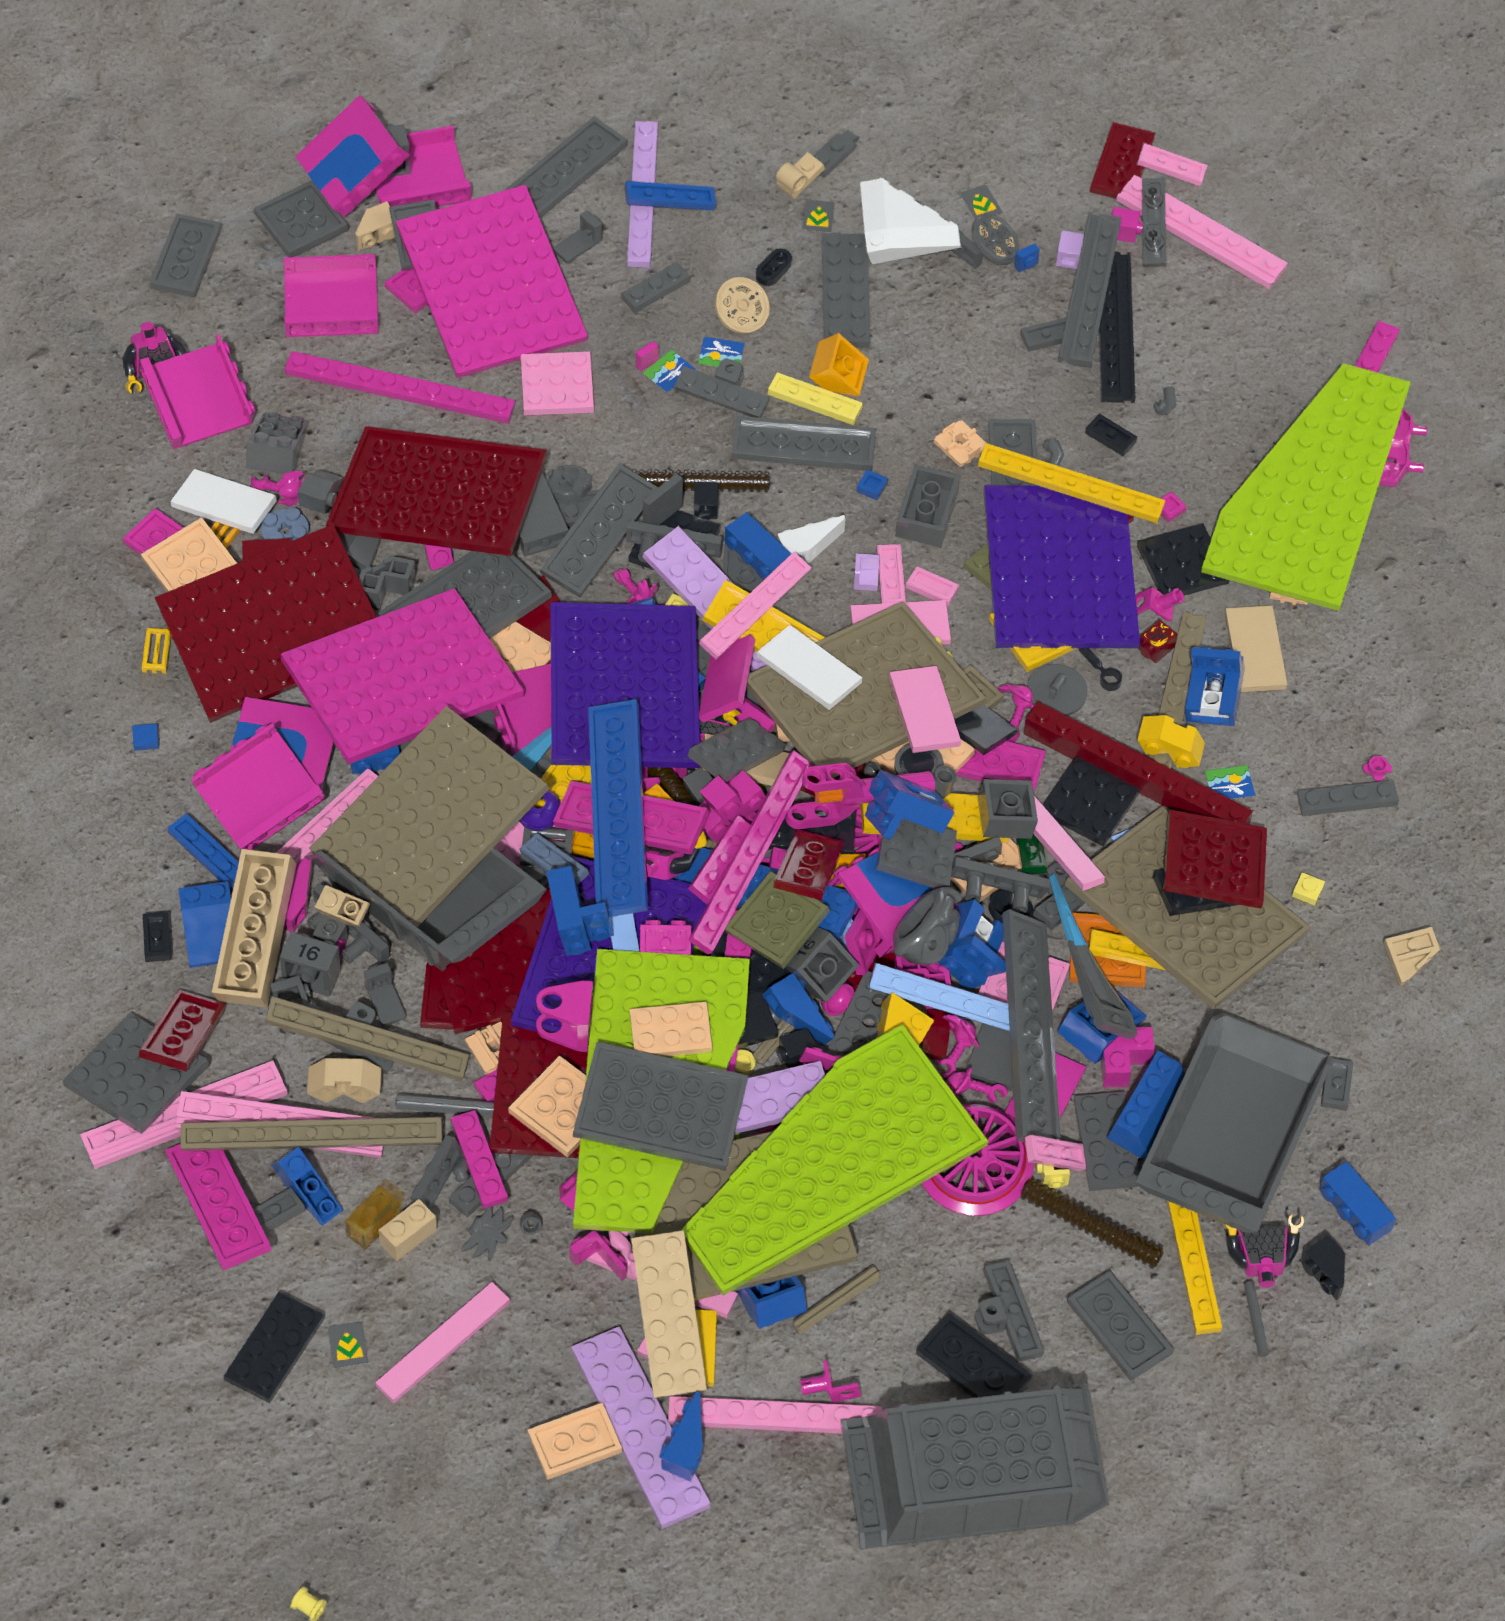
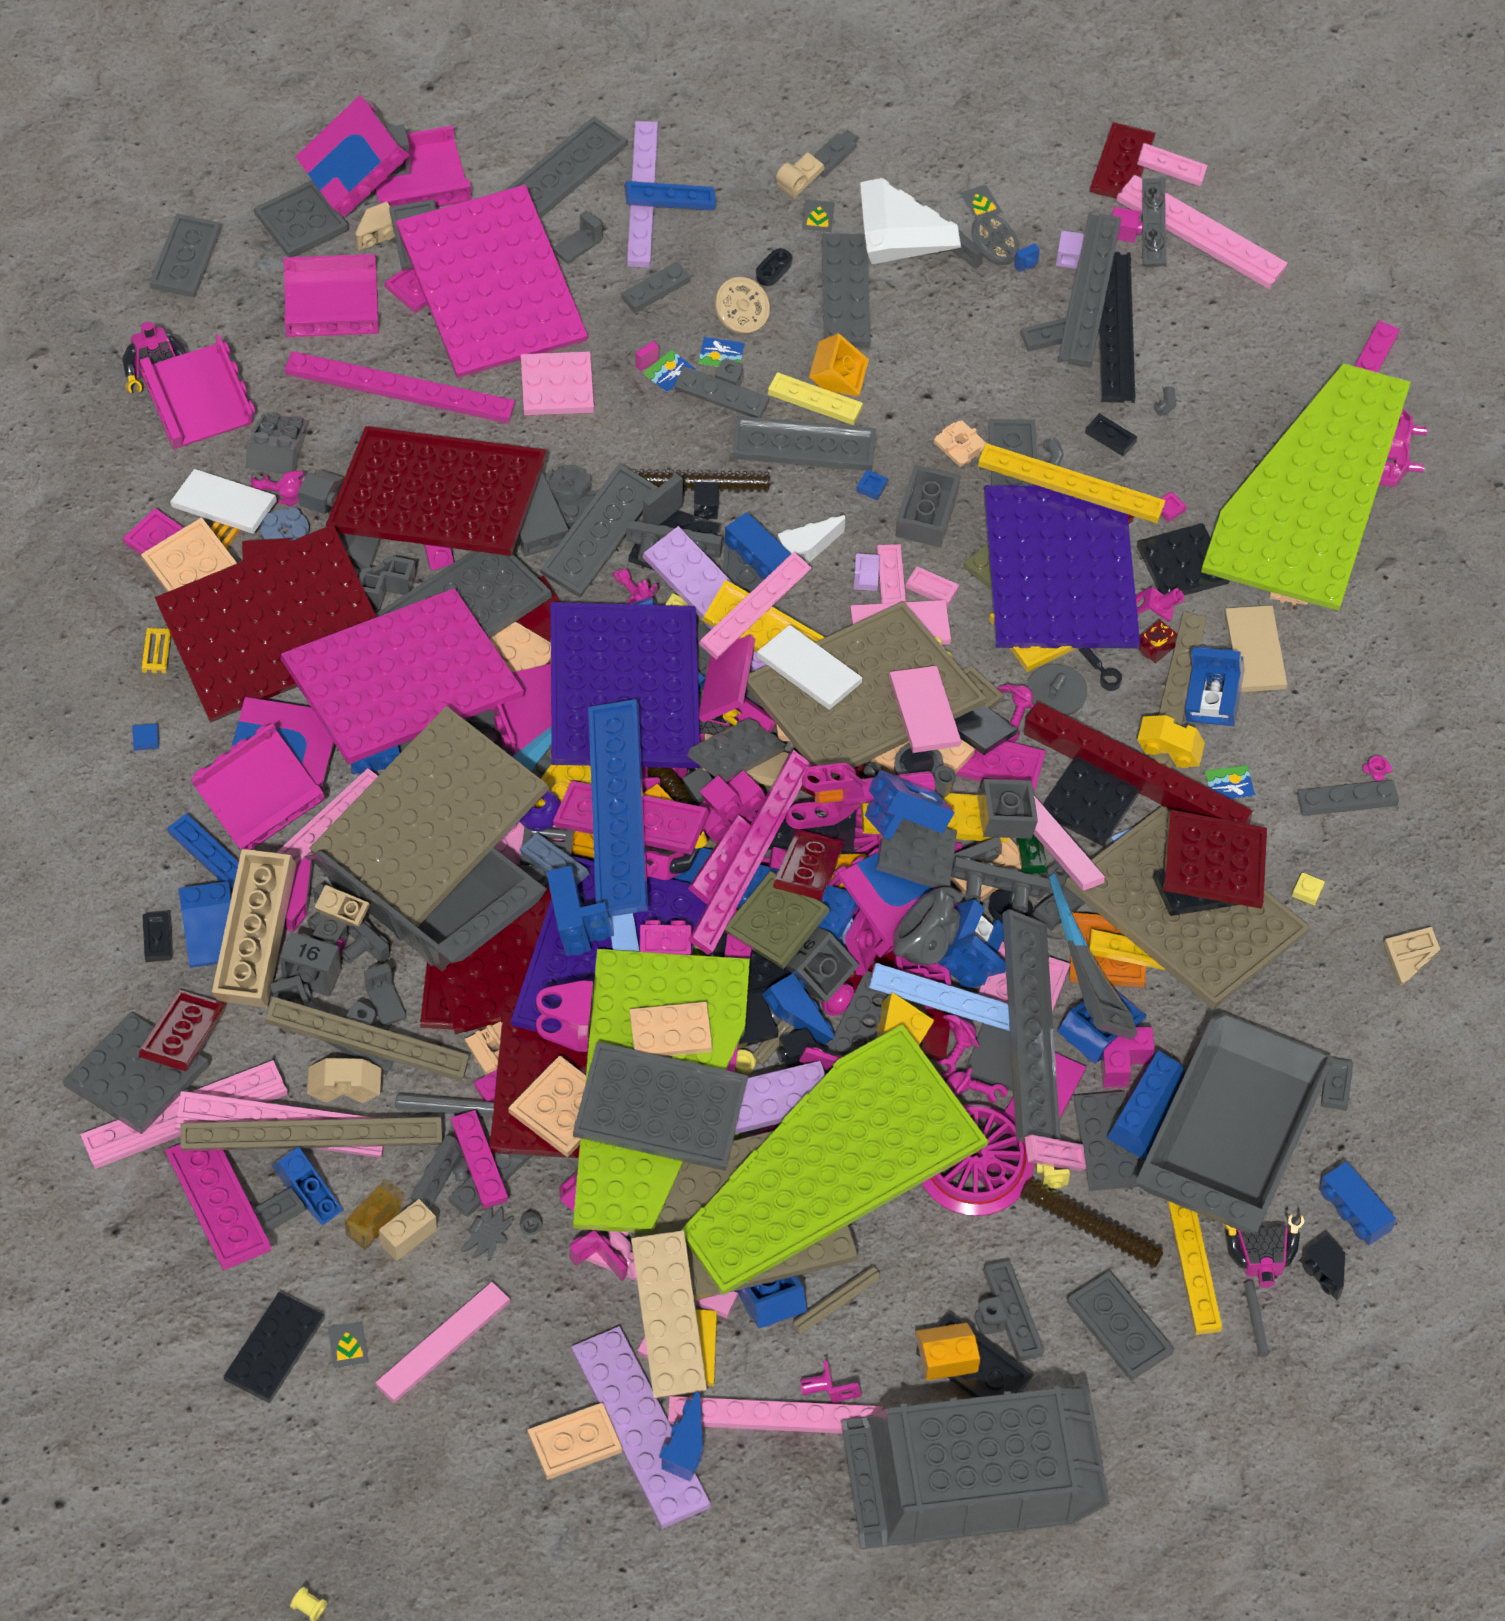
(948, 1351): none -> light orange slope

